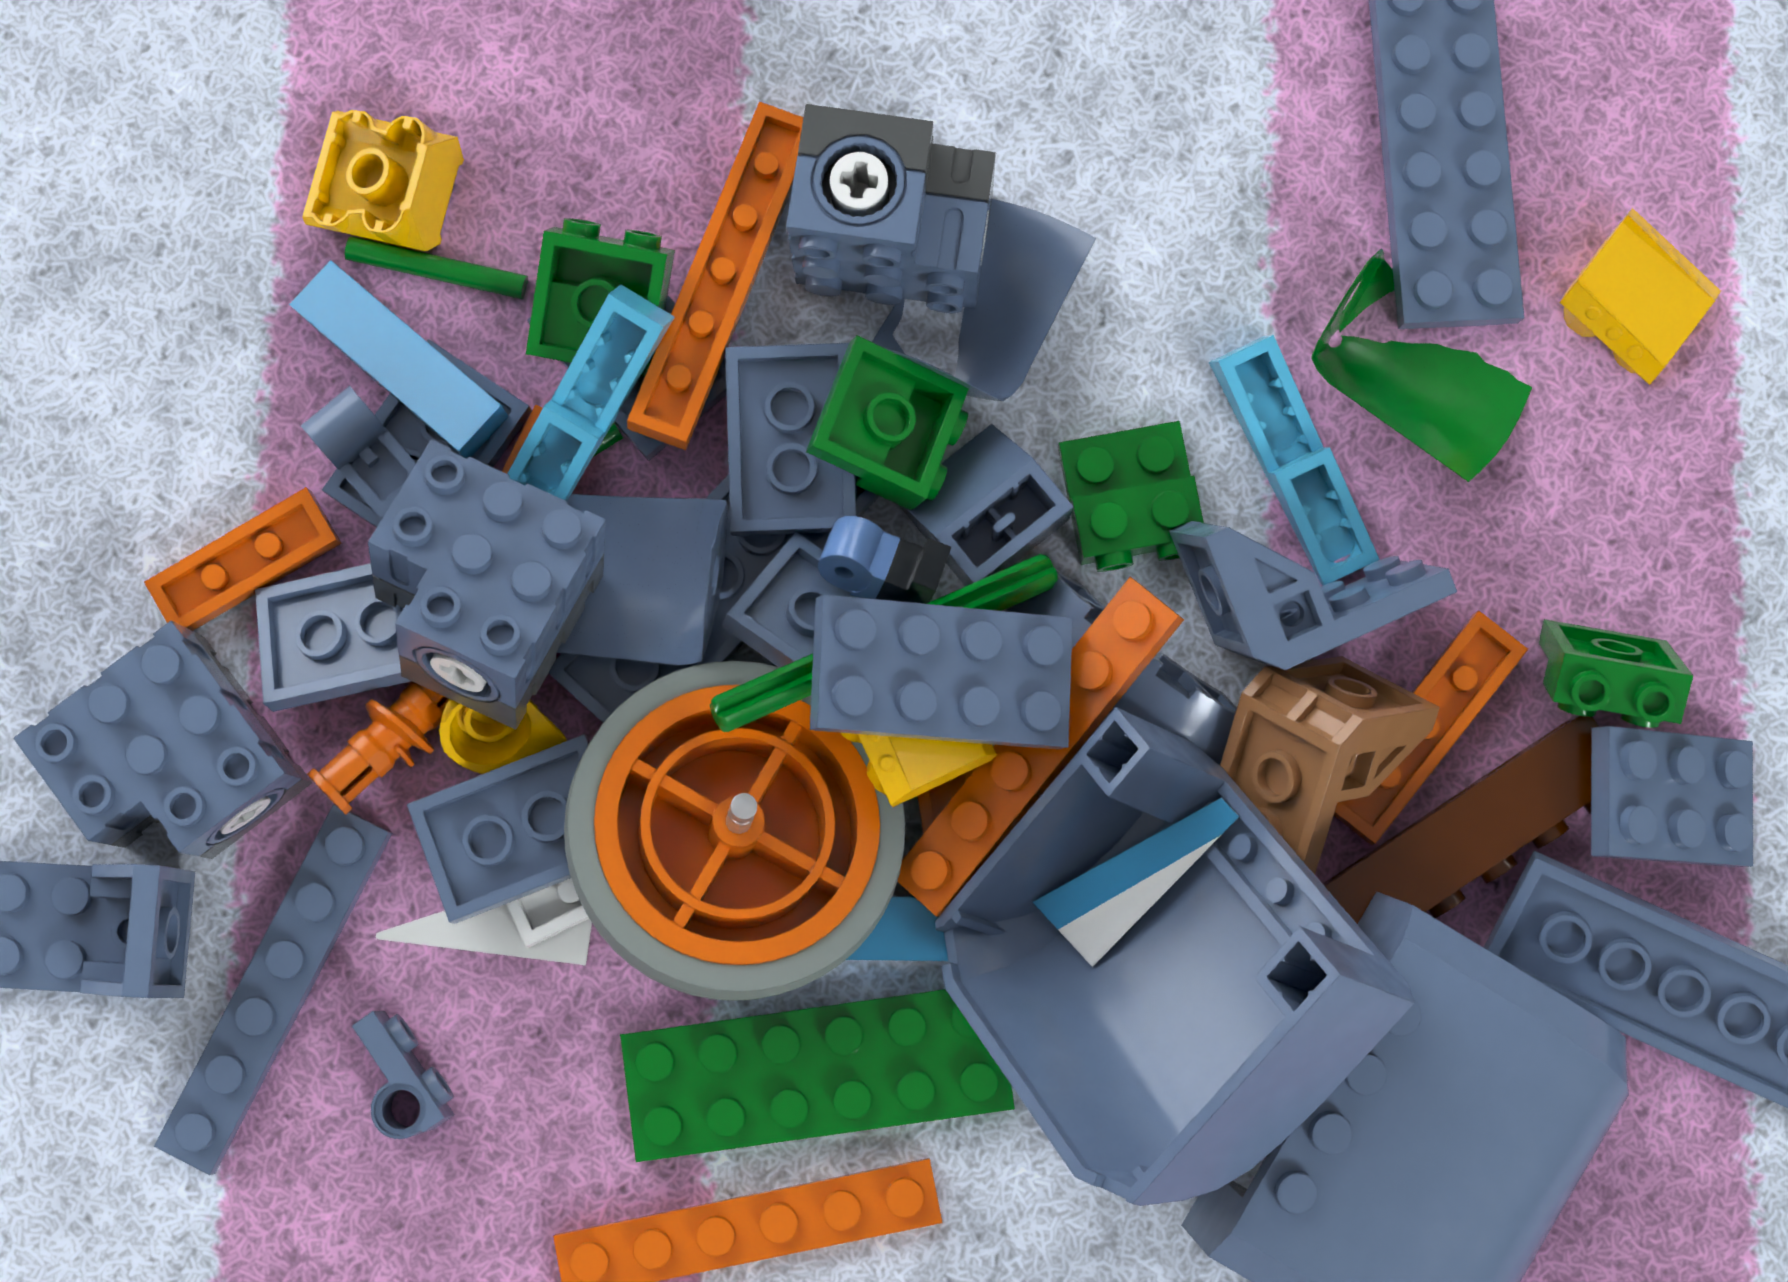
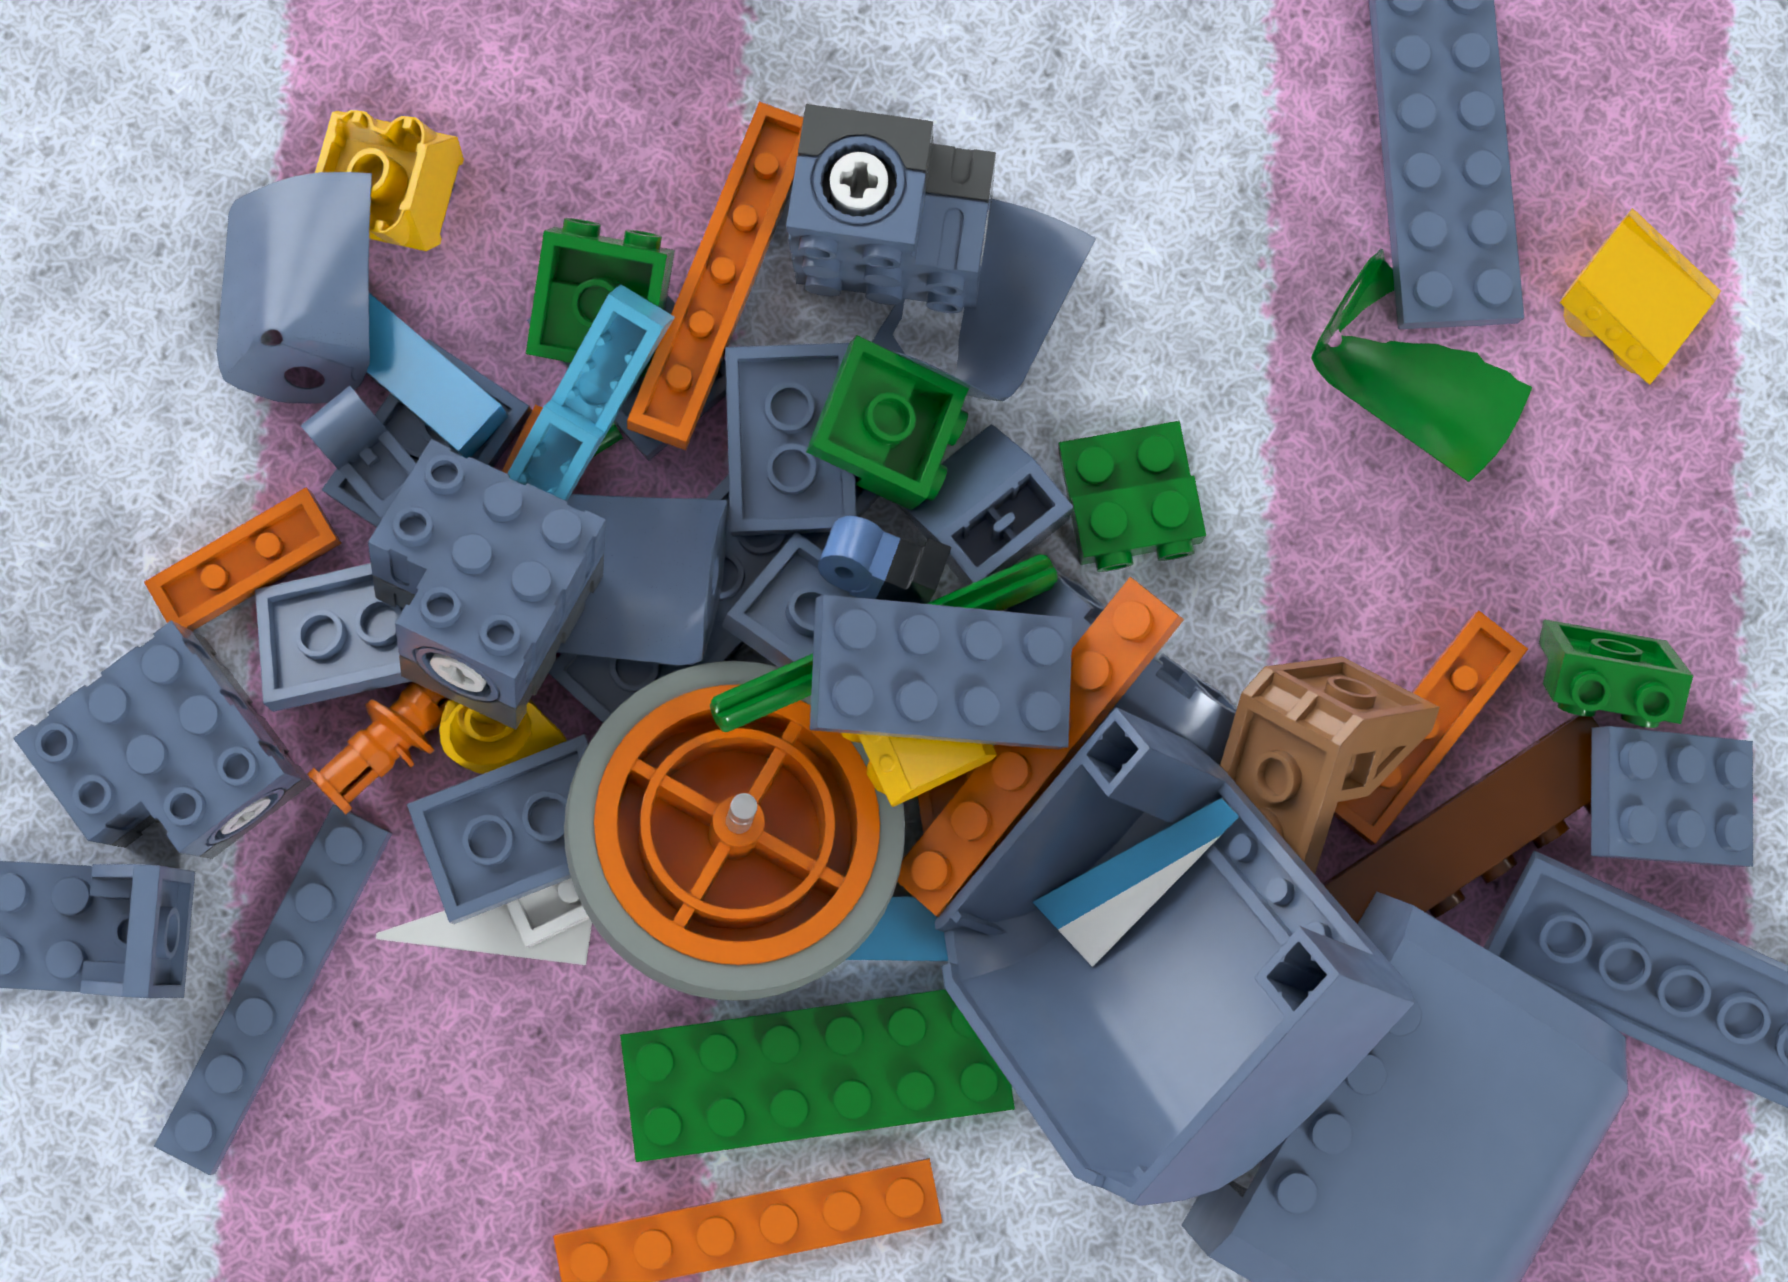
(303, 270): none -> sand blue piece
(391, 1046): sand blue plate -> none
(436, 267): green bar -> none
(1279, 611): sand blue bracket -> none
(1294, 459): medium azure slope -> none

